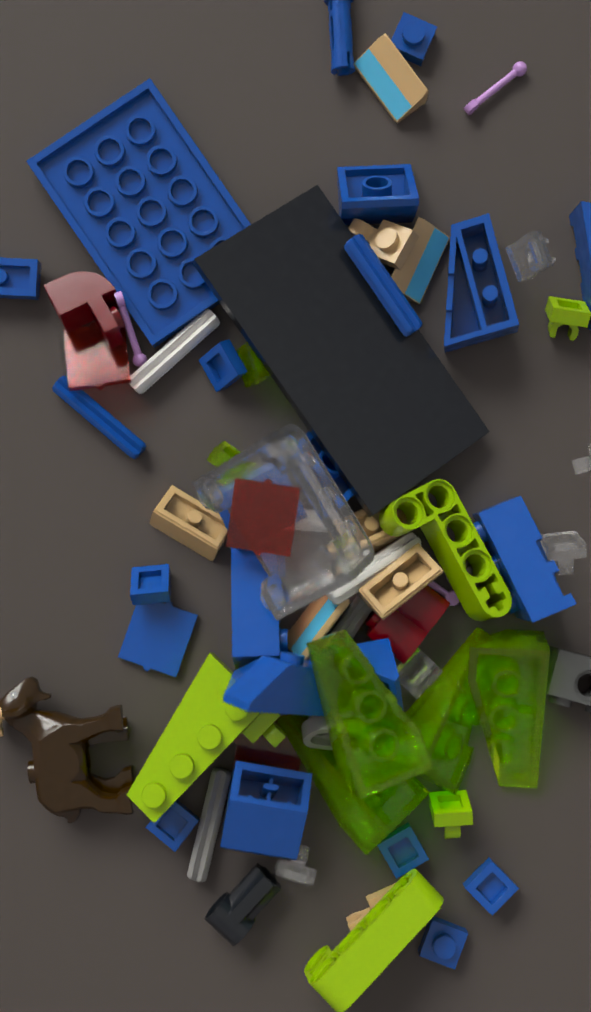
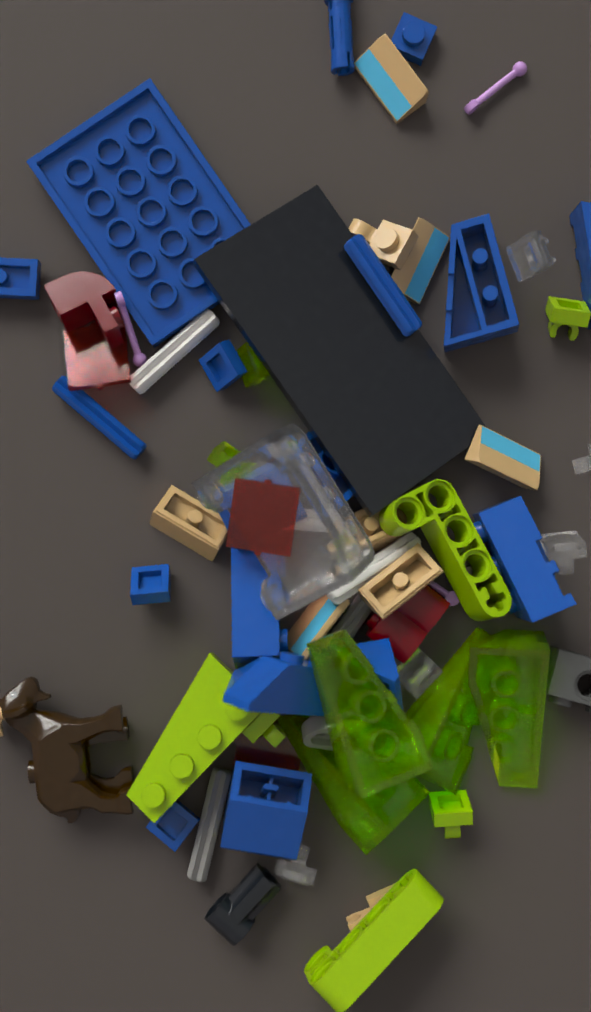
(158, 637): blue piece -> none
(377, 193): blue slope -> none
(402, 850): blue plate -> none
(442, 942): blue plate -> none
(490, 886): blue plate -> none
(505, 458): none -> tan slope

